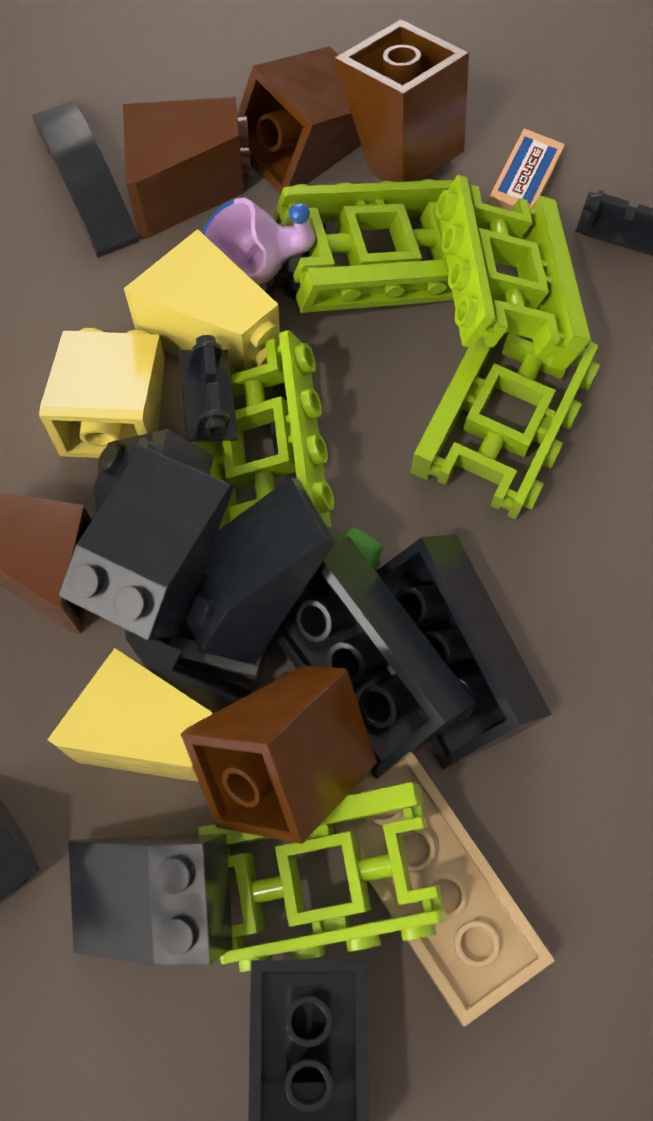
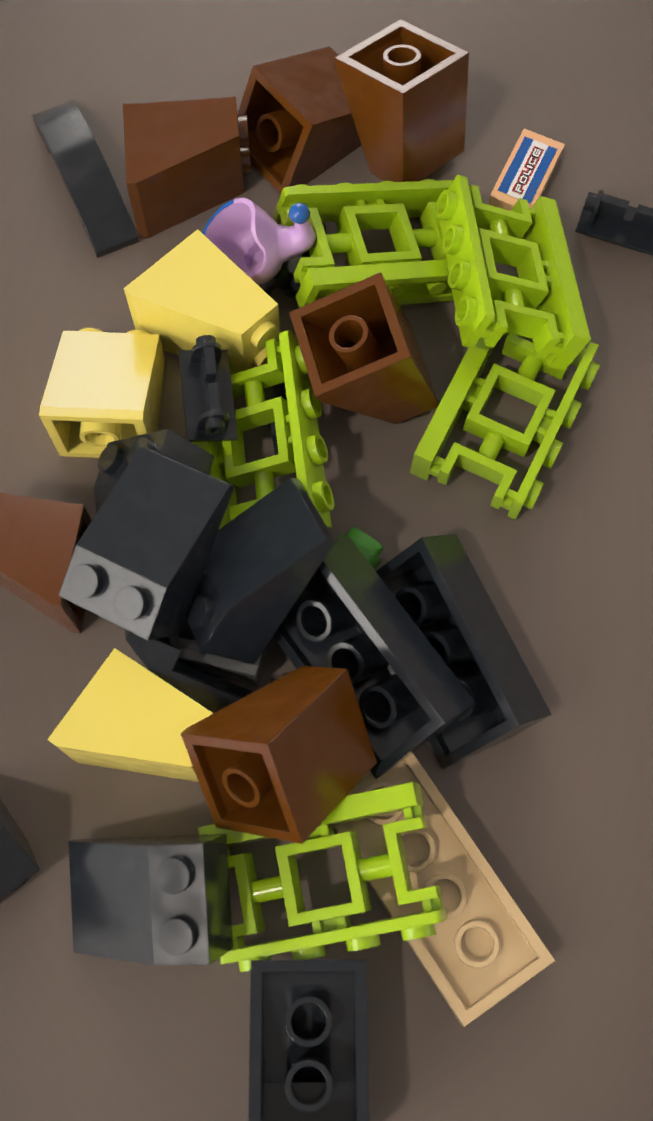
(364, 353): none -> reddish brown slope

